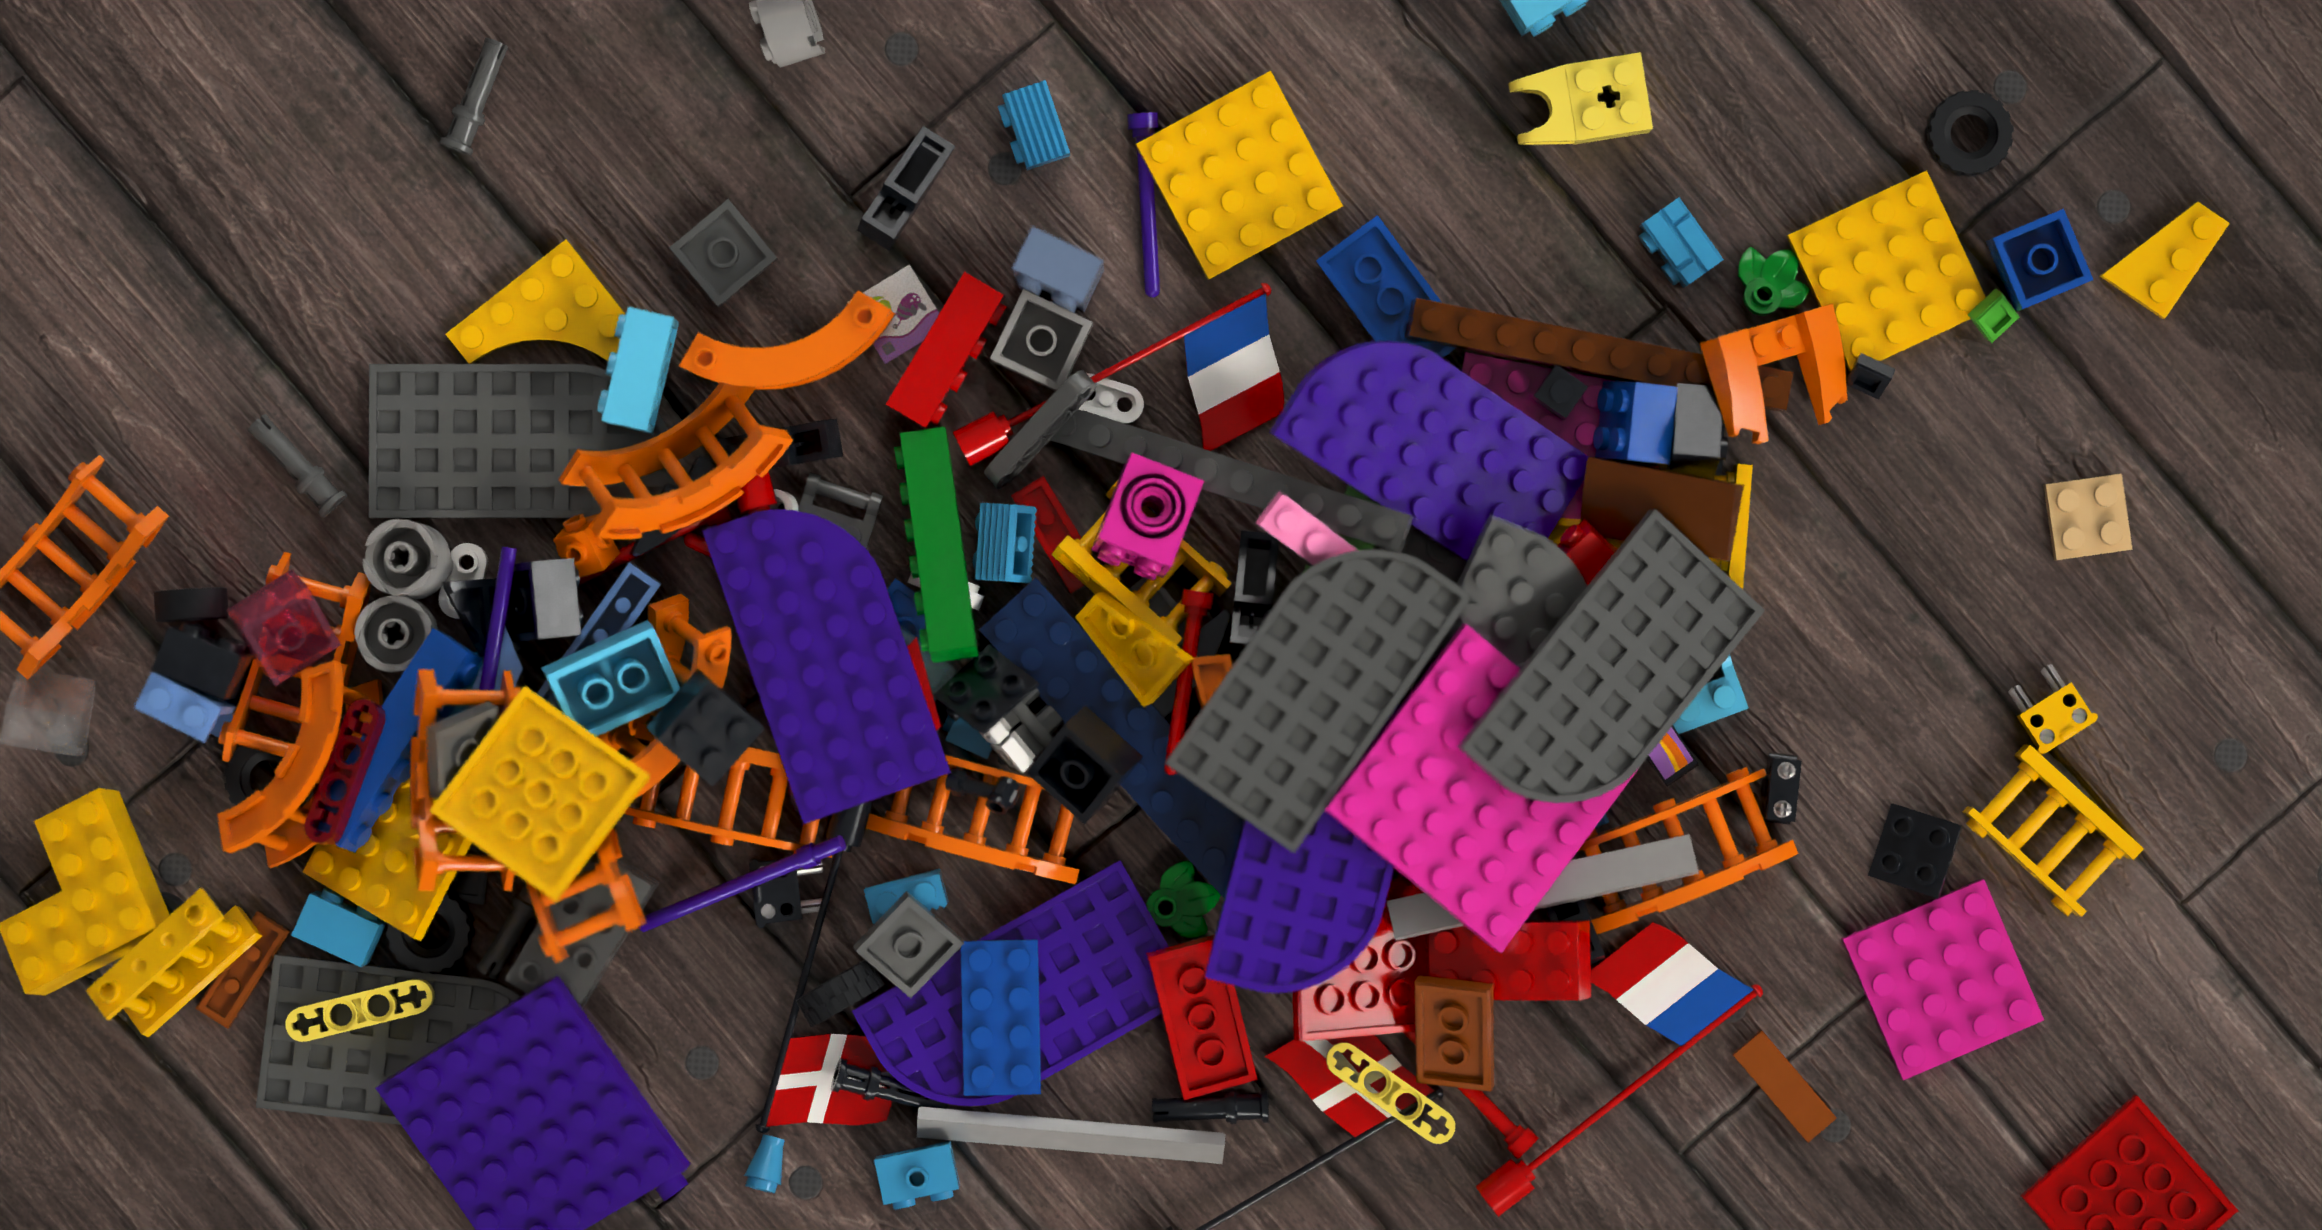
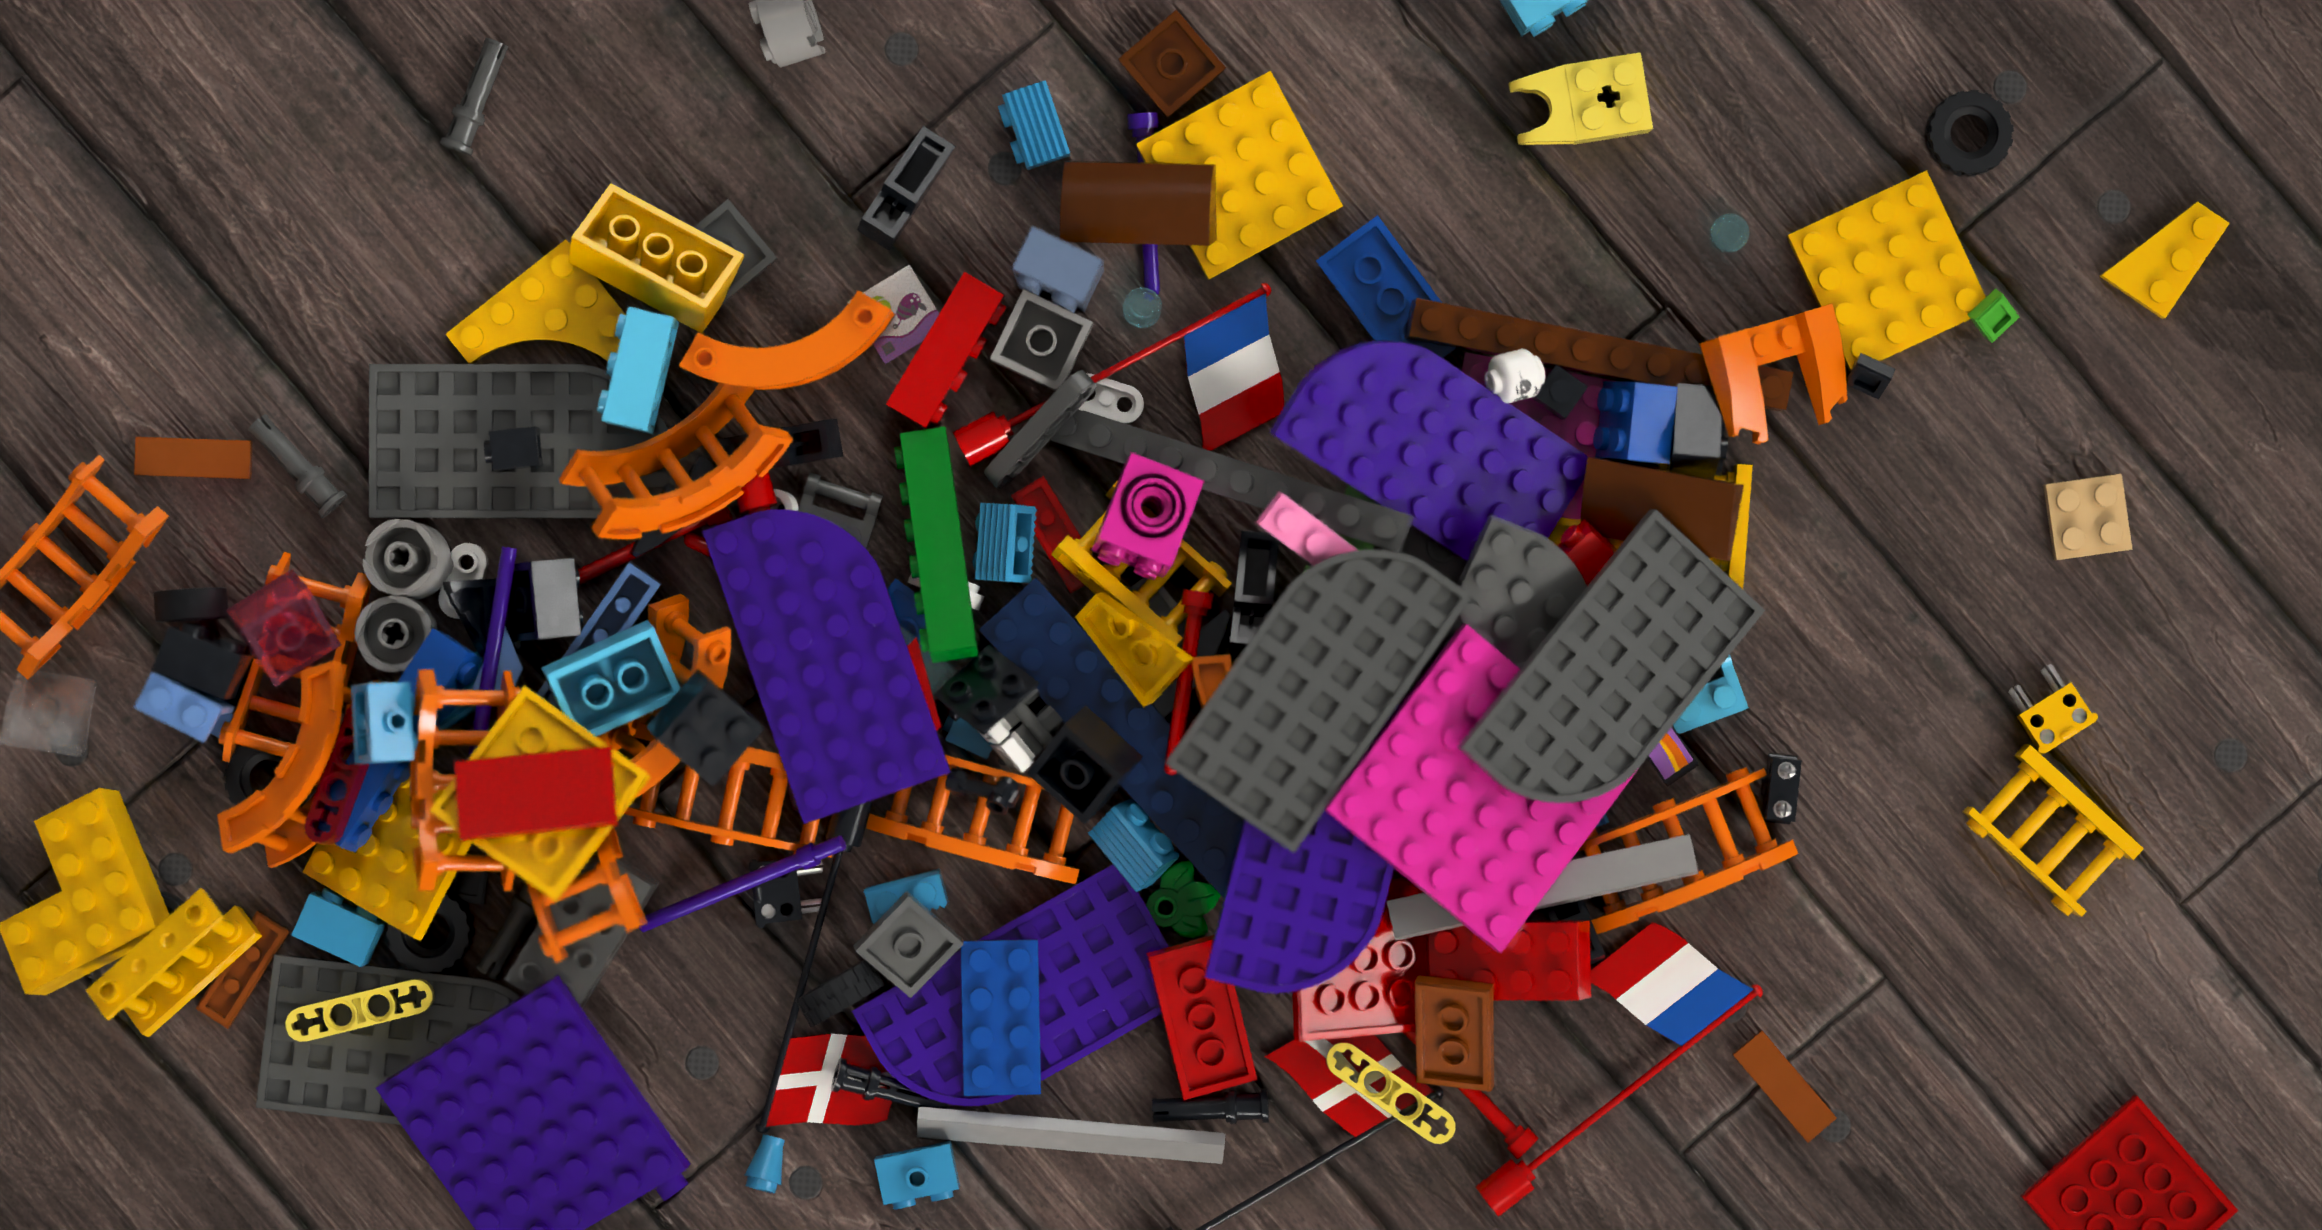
(193, 457): none -> dark orange tile
(383, 722): none -> dark azure brick
(454, 741): dark grey plate -> none
(514, 448): none -> black brick
(536, 793): none -> red tile
(580, 542): orange brick -> none
(655, 257): none -> yellow slope
(1134, 844): none -> dark azure brick
(1138, 203): none -> reddish brown slope
(1142, 307): none -> clear light blue tile
(1171, 64): none -> reddish brown plate
(1515, 375): none -> white head
(1679, 243): dark azure brick -> none
(1729, 233): none -> clear light blue tile
(1773, 275): green plate -> none
(1915, 850): black hinge -> none
(1942, 979): dark pink plate -> none
(2039, 260): blue brick -> none

